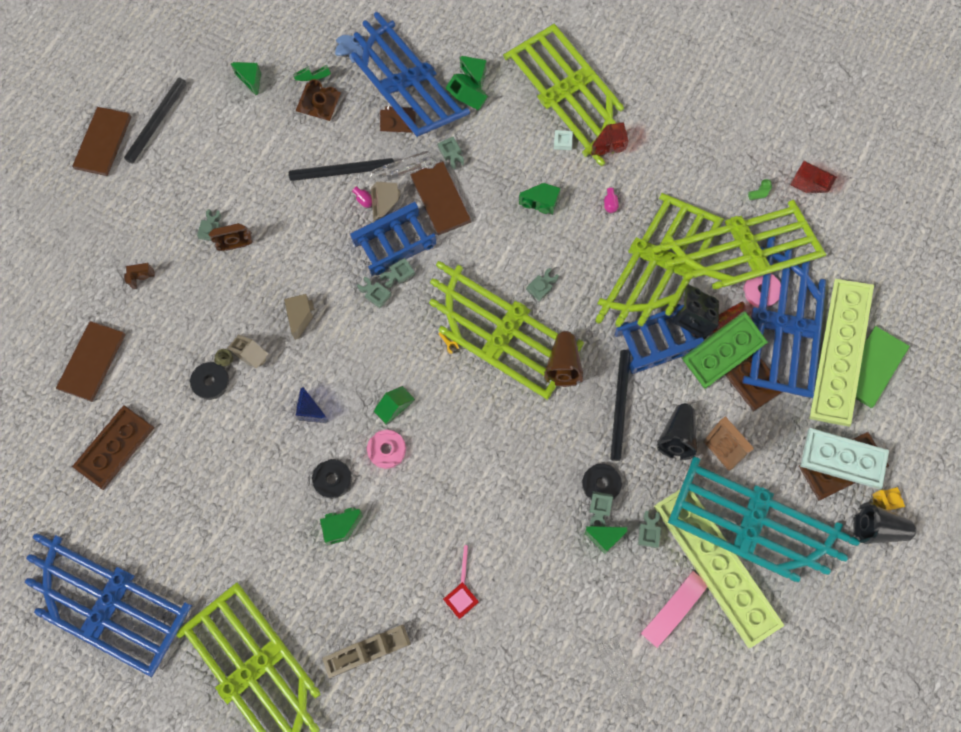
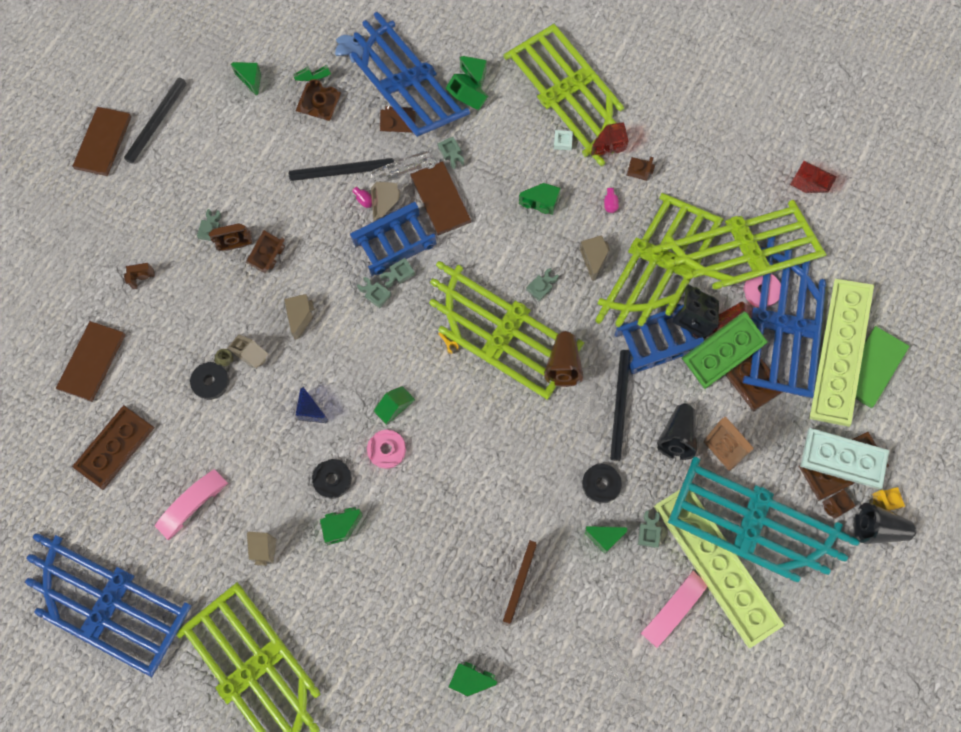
(189, 502): none -> bright pink slope
(261, 548): none -> dark tan slope
(265, 251): none -> reddish brown bracket
(366, 651): dark tan slope -> none
(461, 598): piece -> none
(469, 681): none -> green slope
(513, 602): none -> reddish brown tile
(594, 254): none -> dark tan slope
(600, 506): sand green plate -> none
(640, 168): none -> reddish brown bracket
(762, 192): bright green arm -> none
(838, 504): none -> reddish brown bracket

